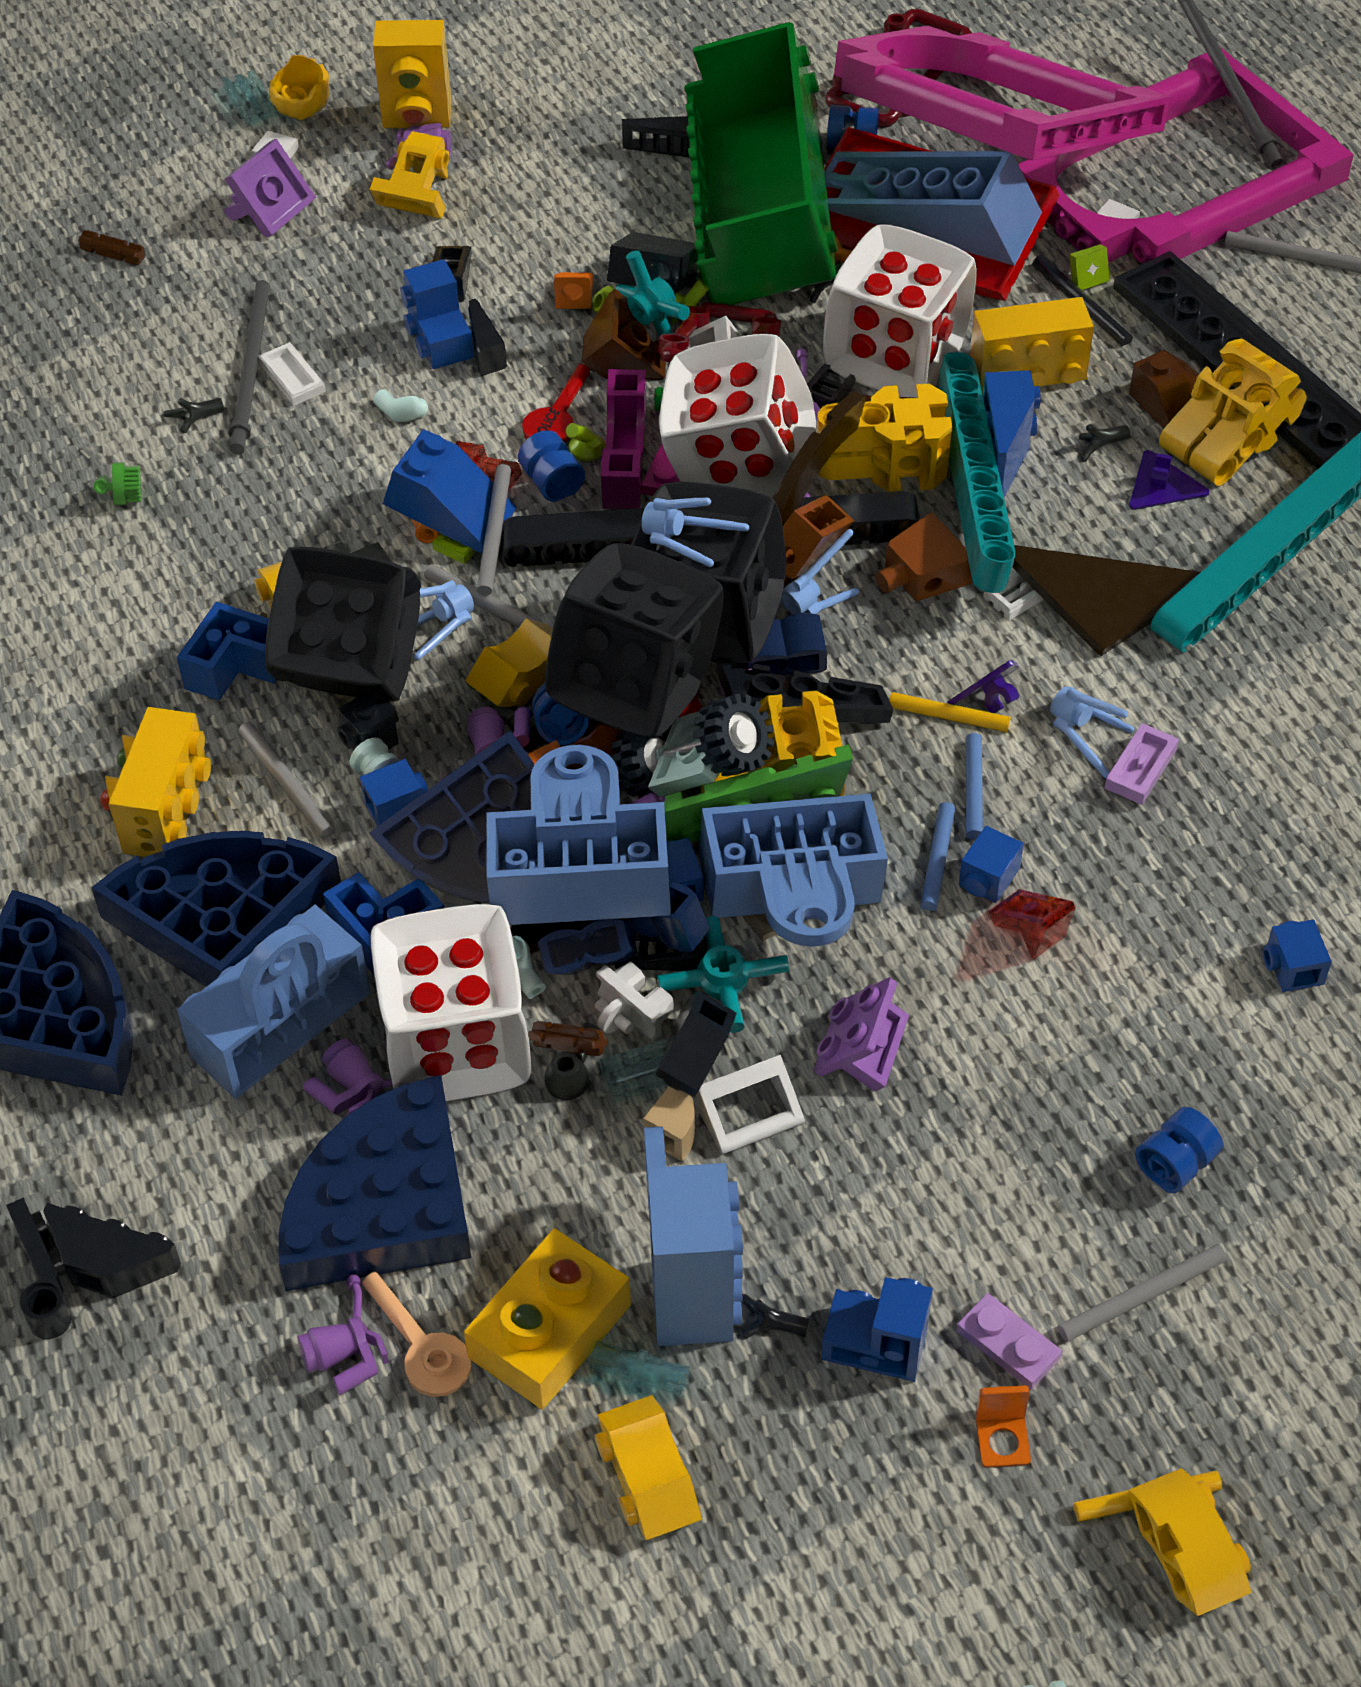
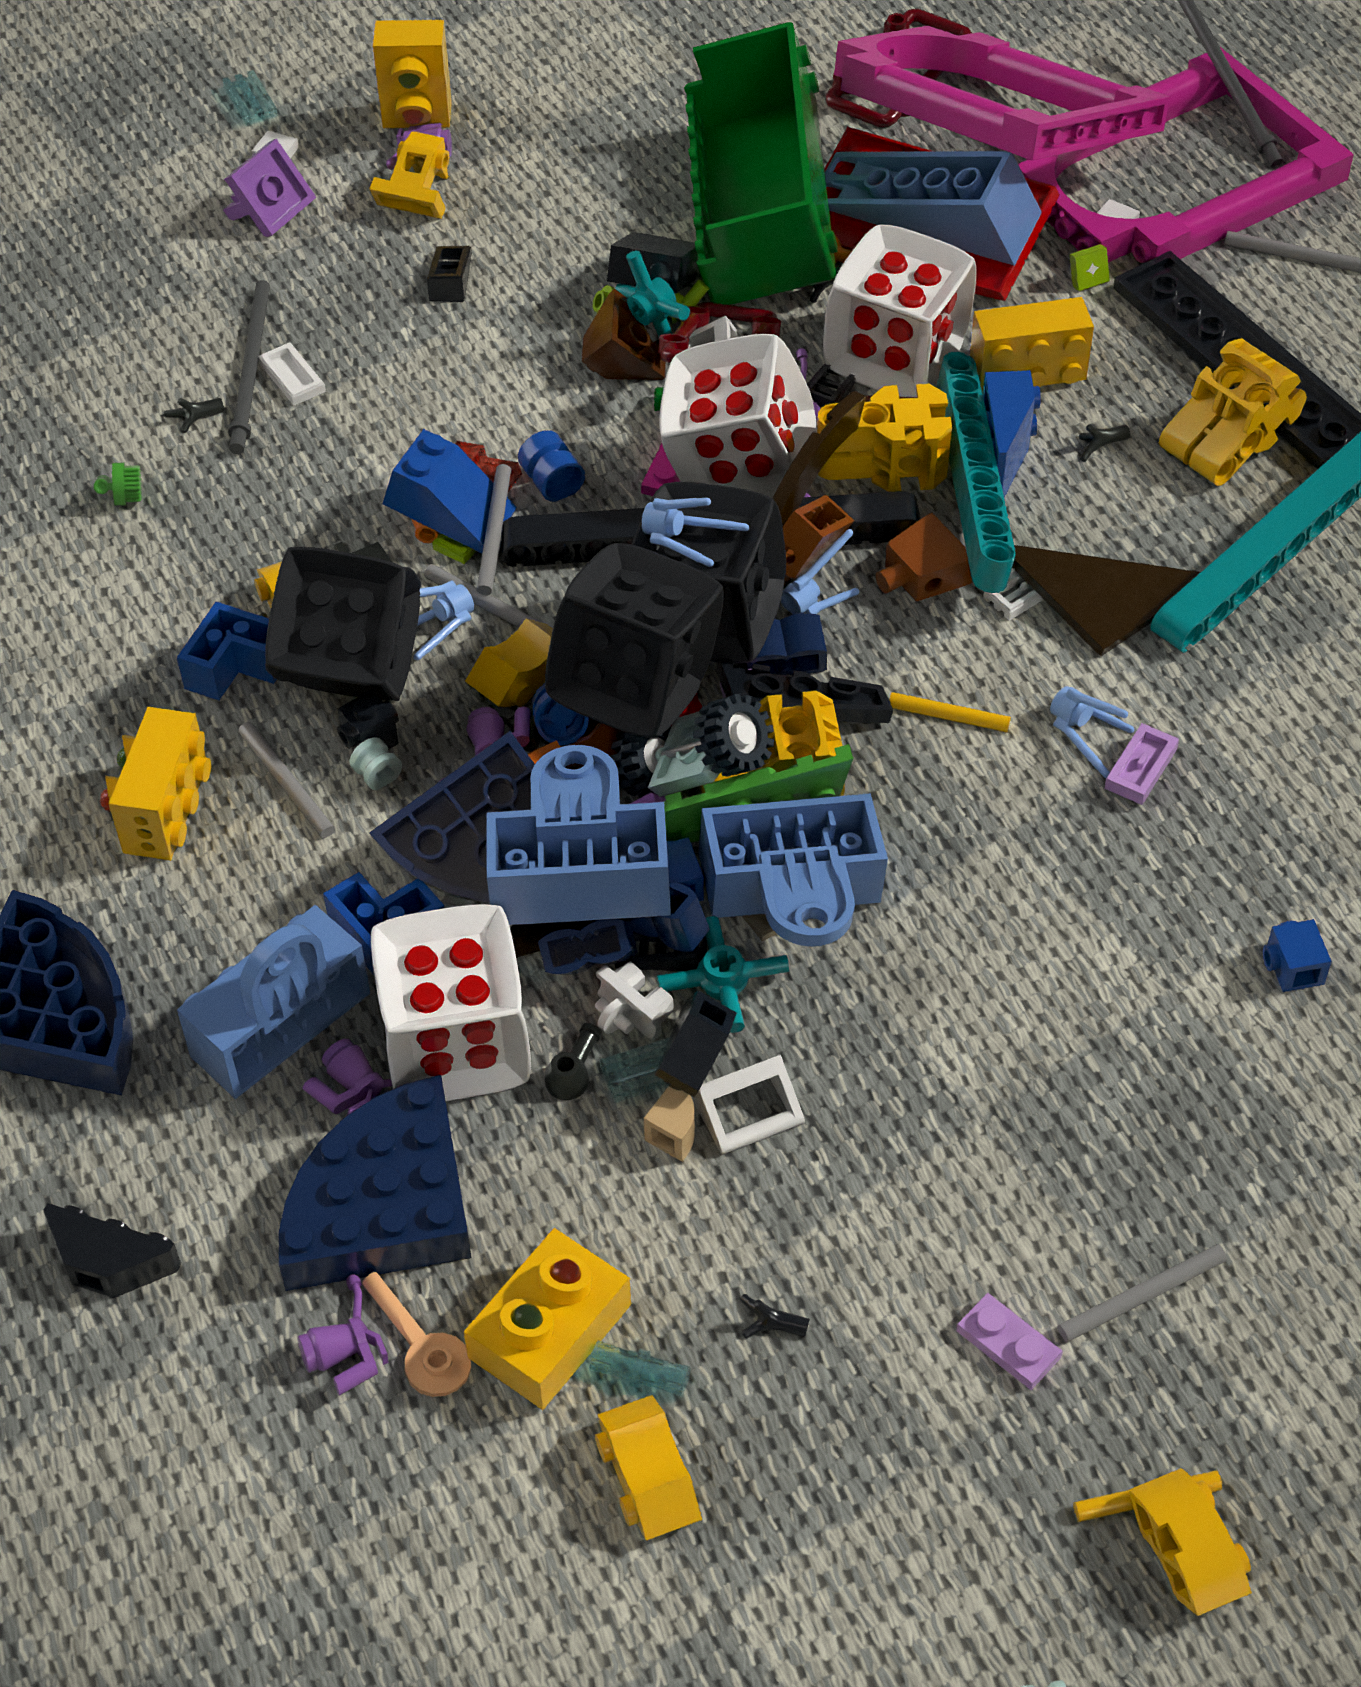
(47, 1267): black plate -> none
(111, 247): reddish brown axle -> none
(214, 896): dark blue brick -> none
(300, 88): yellow hair -> none
(391, 789): blue brick -> none
(402, 408): light aqua arm -> none
(435, 315): blue brick -> none
(487, 342): black slope -> none
(529, 980): light aqua arm -> none
(556, 417): red piece -> none
(568, 1038): reddish brown axle -> none
(573, 290): orange bracket -> none
(584, 443): lime plate -> none
(624, 439): magenta arch -> none
(673, 127): black slope -> none
(693, 1248): medium blue brick -> none
(842, 116): blue wheel -> none
(863, 1035): medium lavender bracket -> none
(882, 1332): blue brick -> none
(937, 856): medium blue bar -> none
(974, 790): medium blue bar -> none
(990, 864): blue brick -> none
(993, 685): dark purple piece -> none
(1003, 1410): orange bracket -> none
(1037, 916): clear red slope -> none
(1071, 290): black bar -> none
(1162, 385): reddish brown slope -> none
(1163, 483): dark purple piece -> none
(1179, 1149): blue wheel -> none

